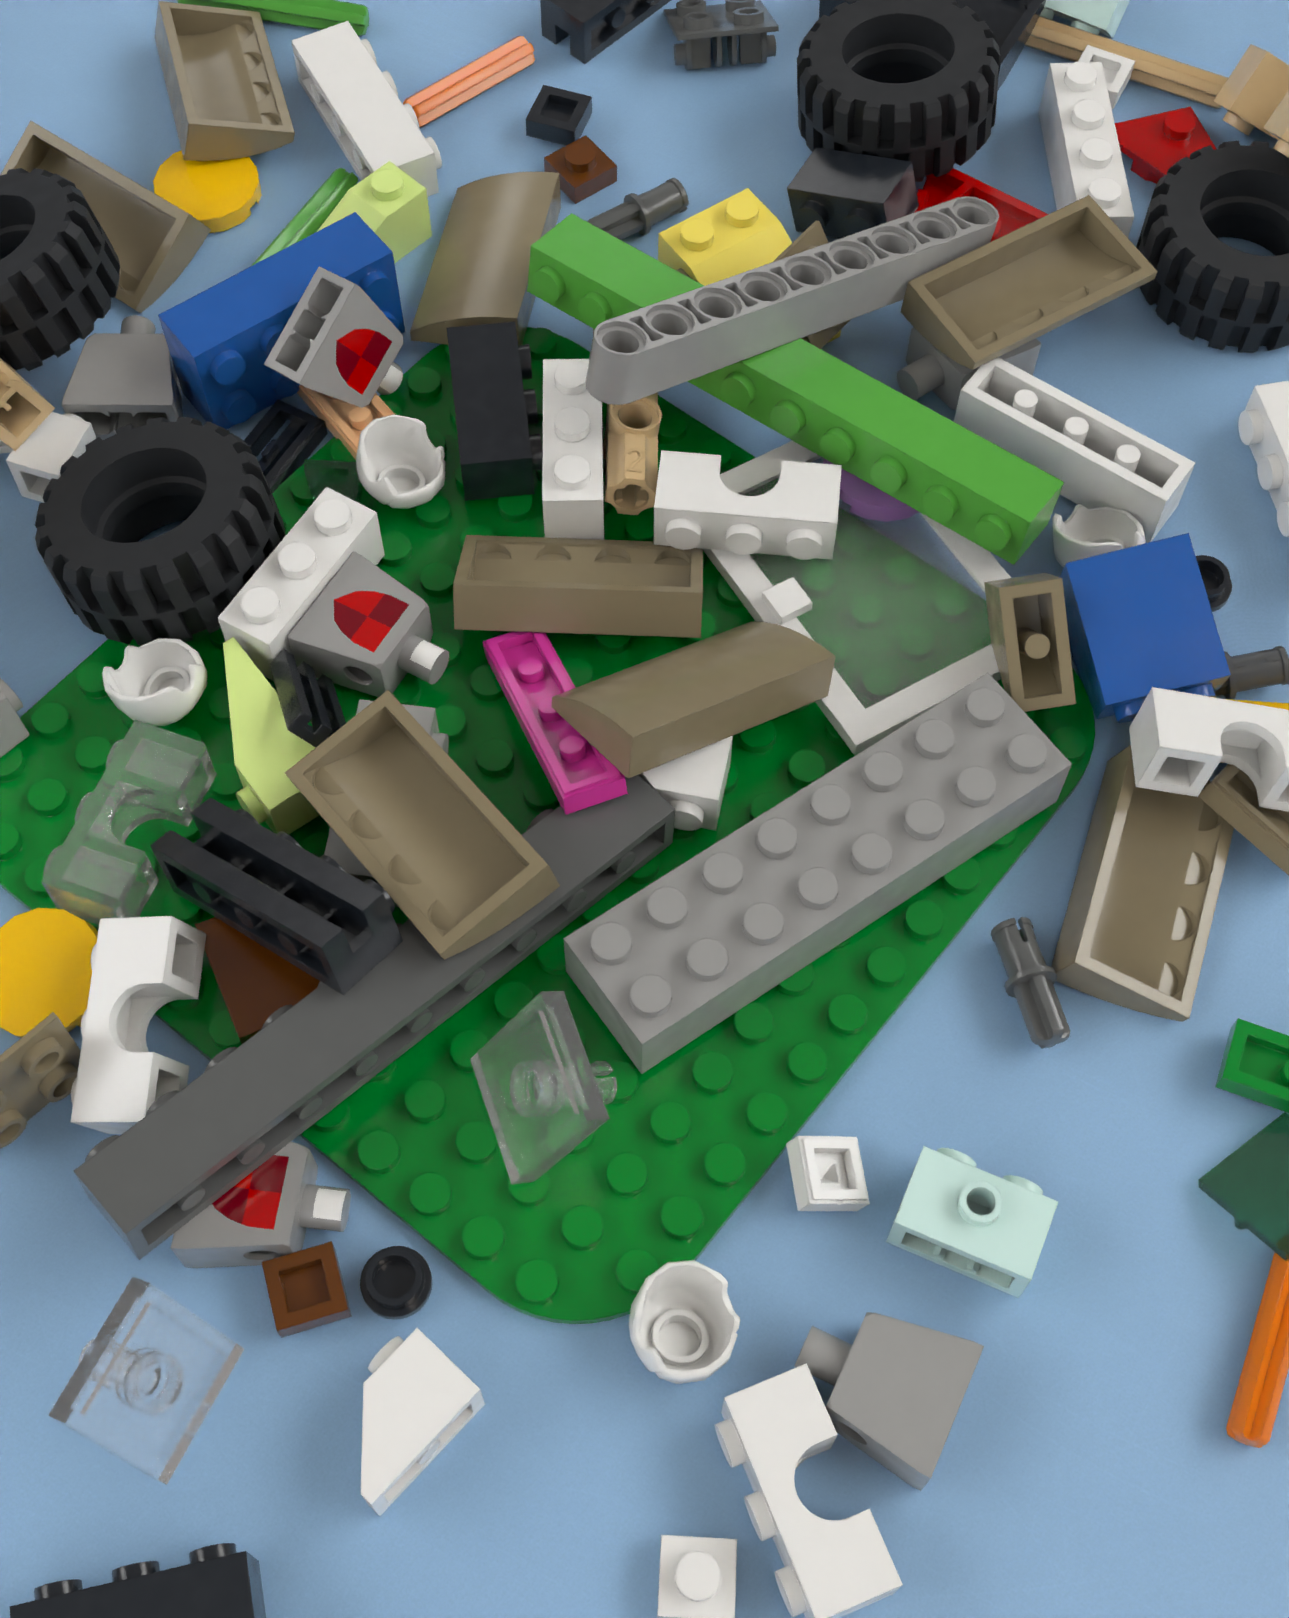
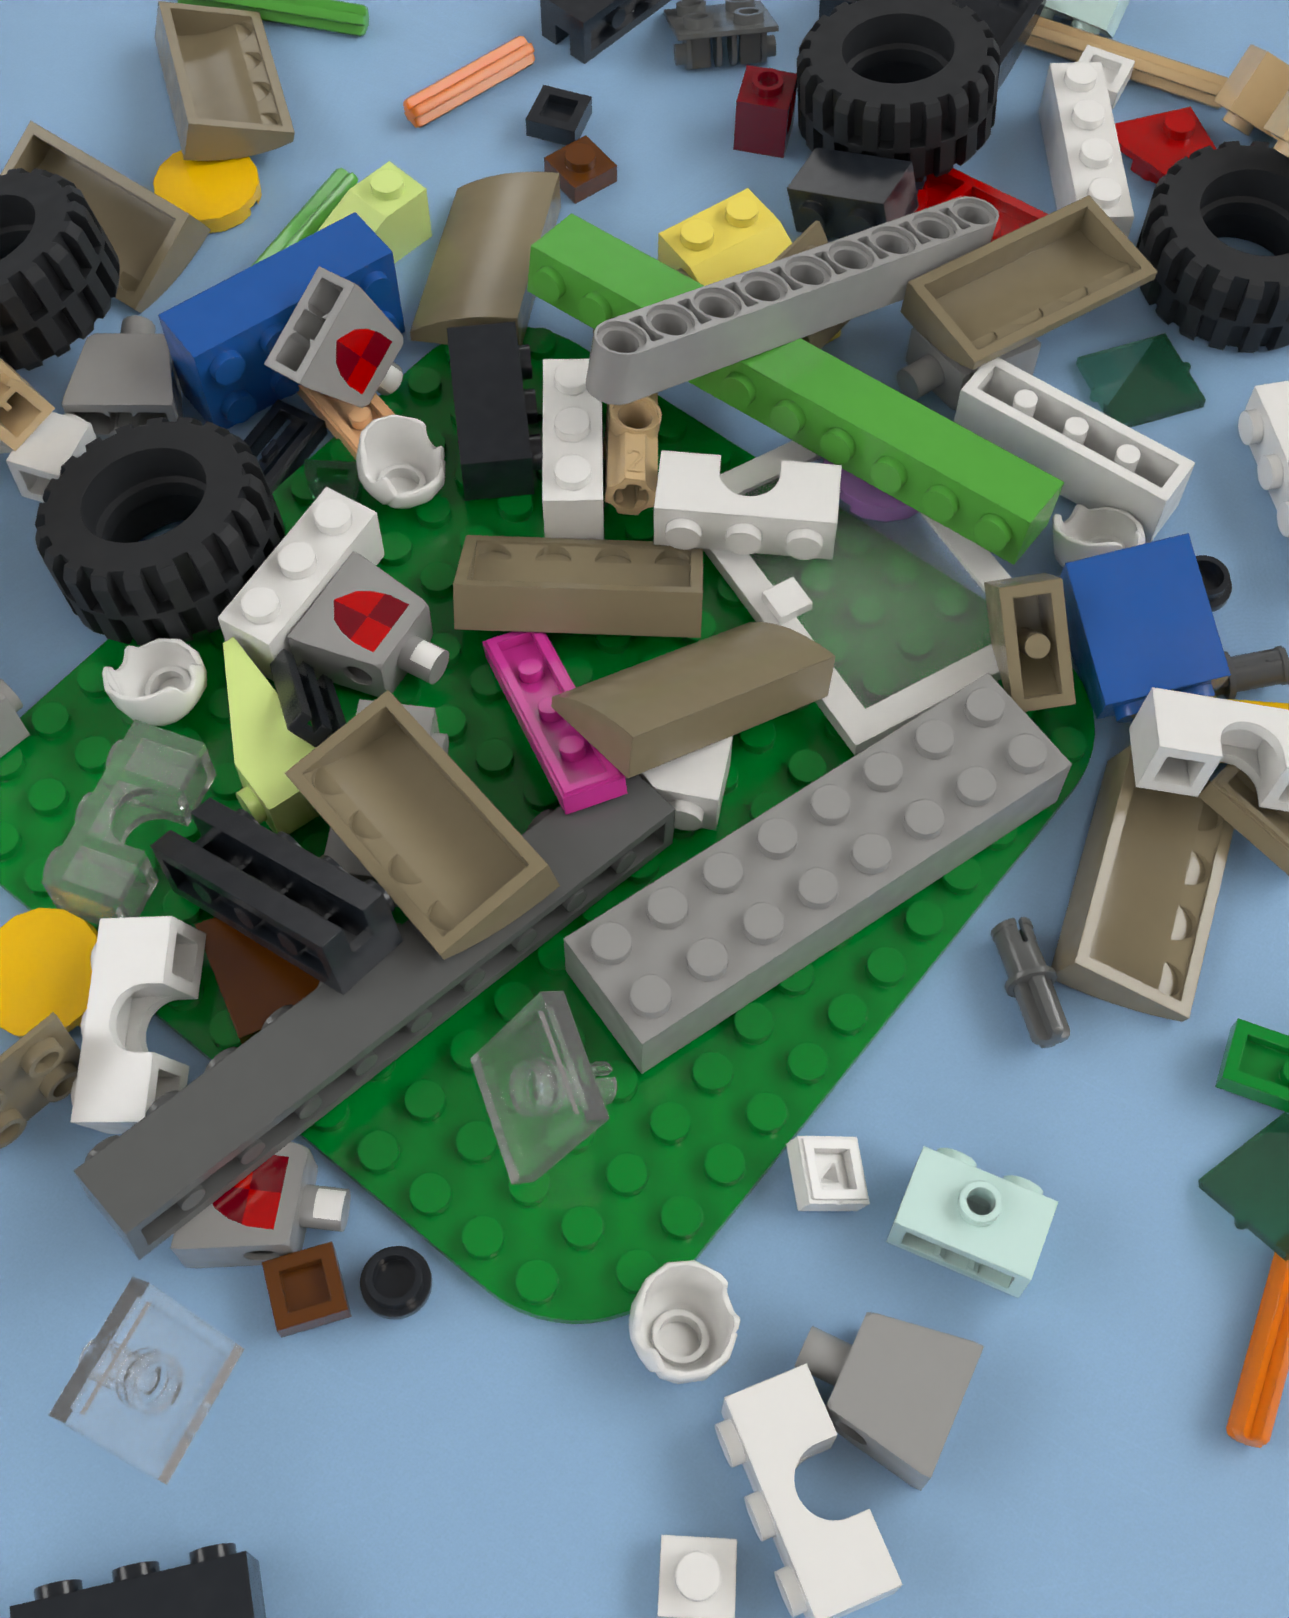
(363, 105): white brick -> none
(410, 1414): white slope -> none
(643, 210): dark grey axle -> none
(765, 111): none -> dark red brick
(1141, 381): none -> clear green piece

